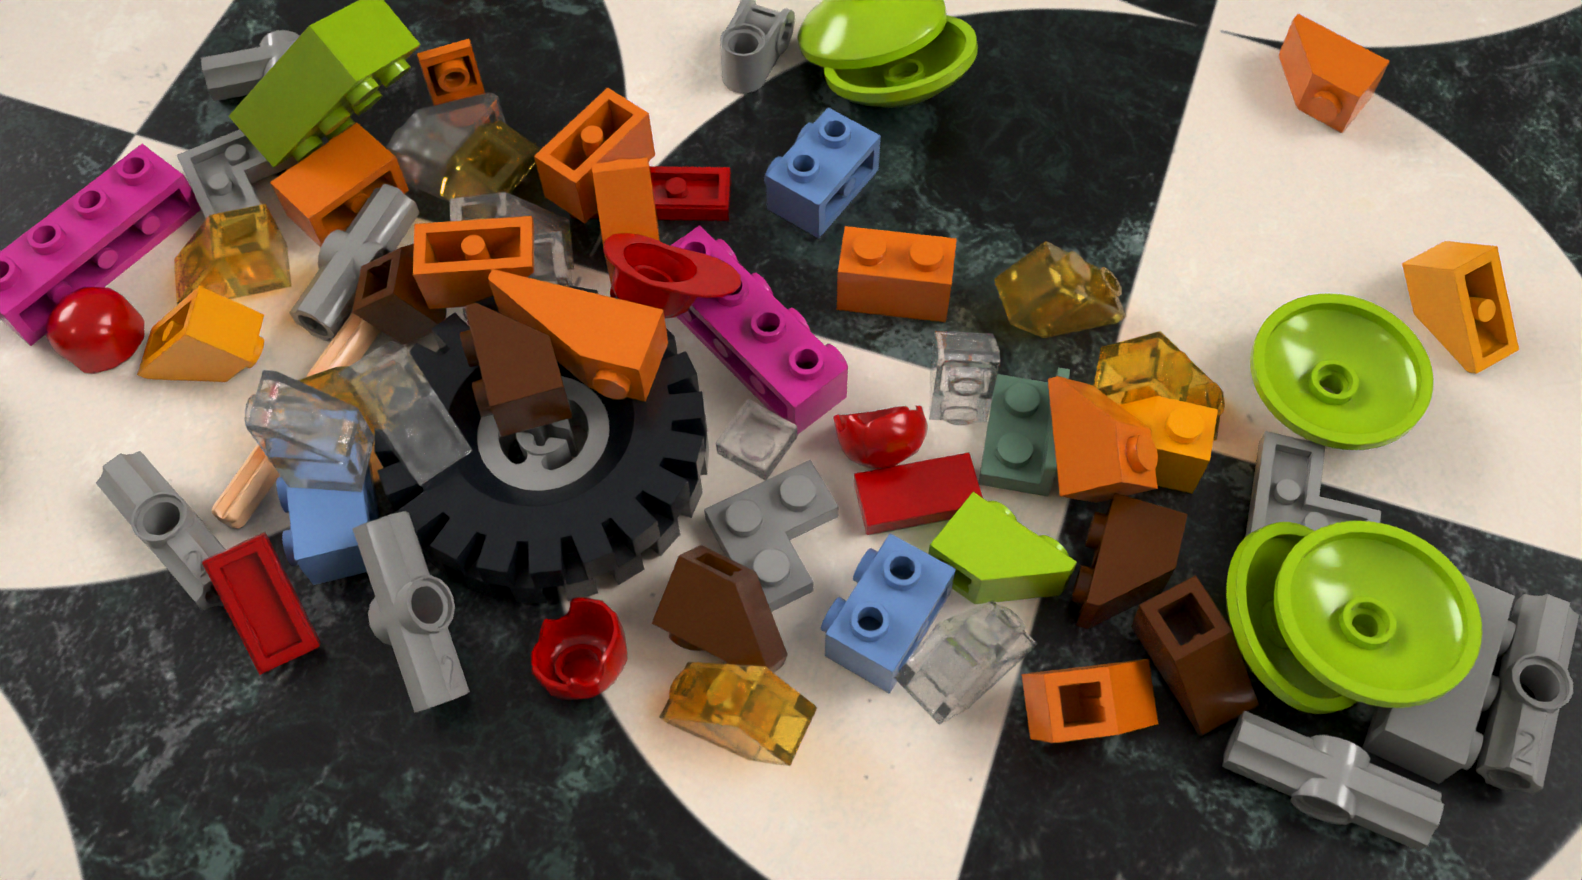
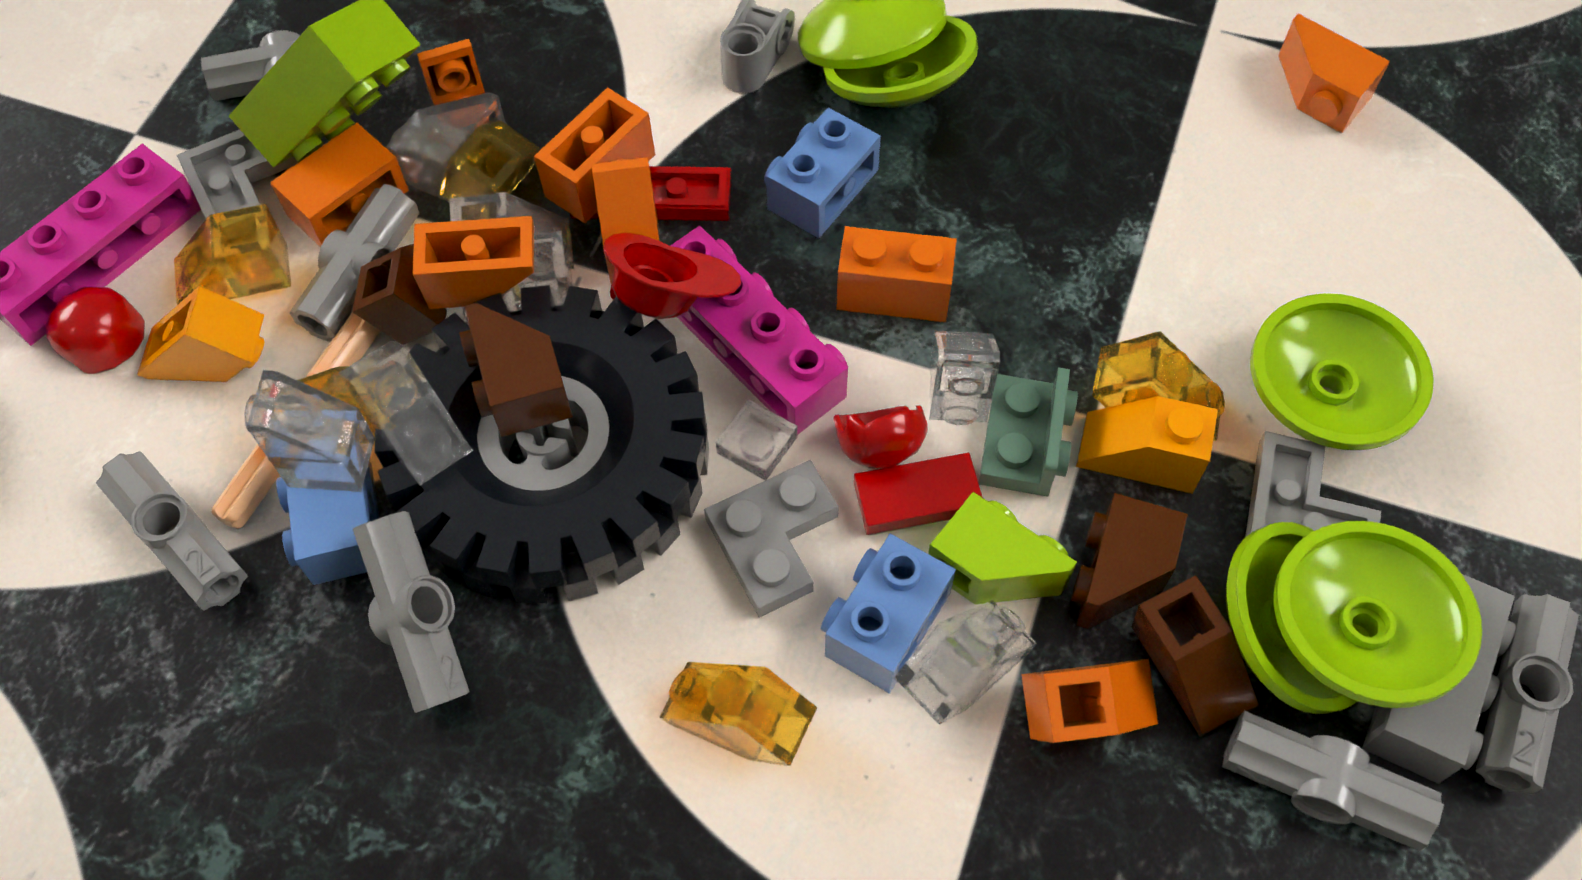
(261, 603): red tile -> none
(580, 651): red hair -> none
(594, 336): orange slope -> none
(720, 610): reddish brown slope -> none
(1058, 293): clear yellow slope -> none
(1098, 444): orange slope -> none
(1463, 302): light orange slope -> none

